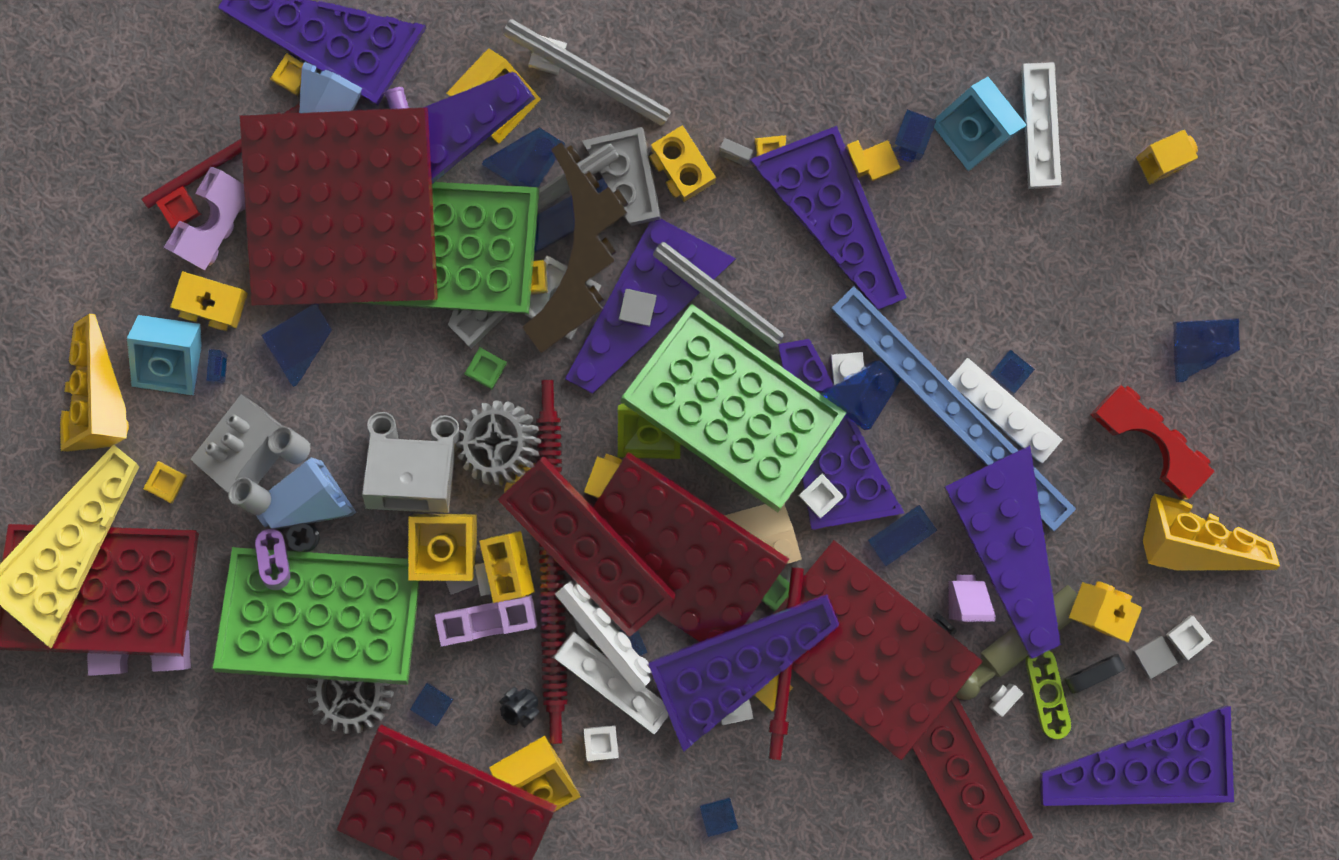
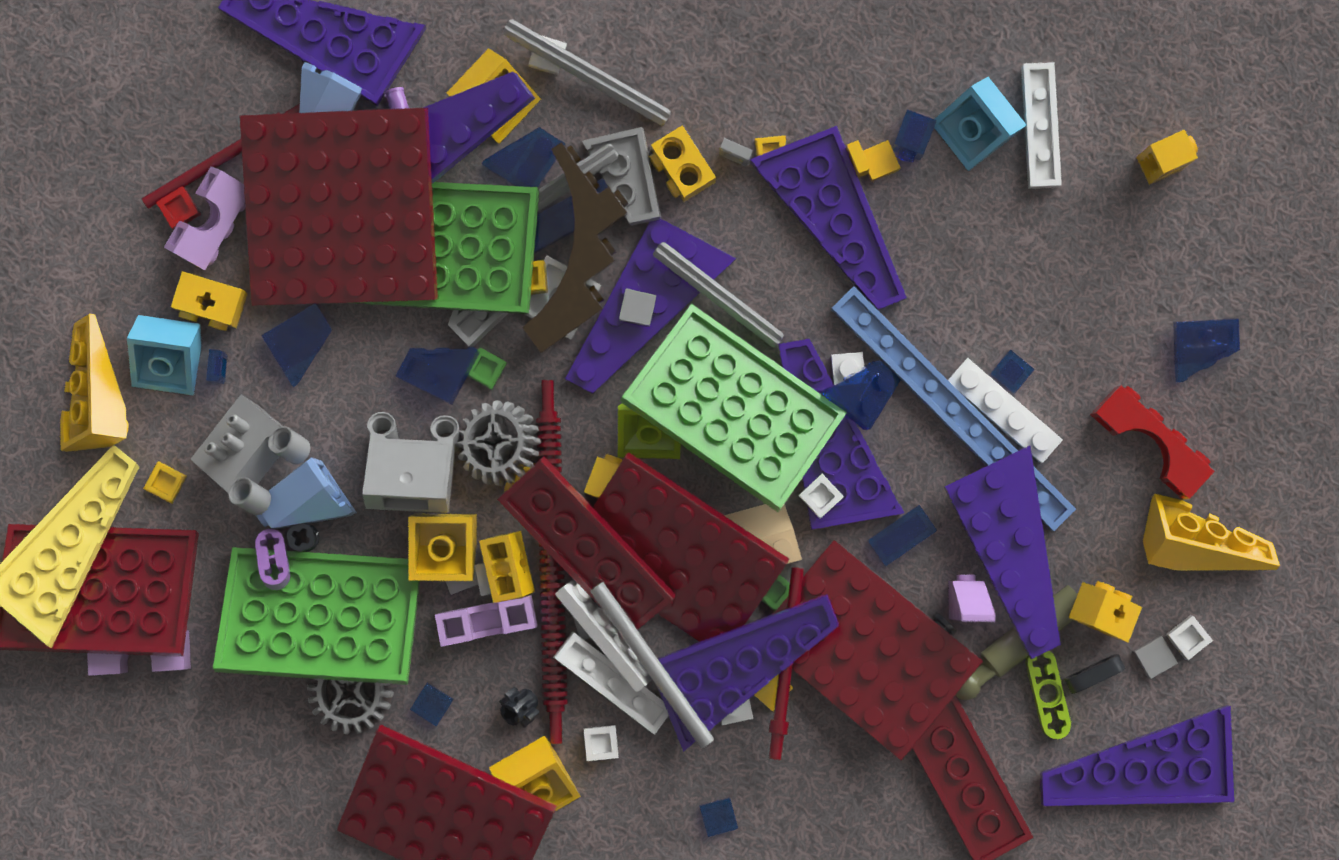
(289, 74): yellow tile -> none
(438, 371): none -> clear blue wing
(652, 665): none -> light grey piece
(1004, 698): white plate -> none

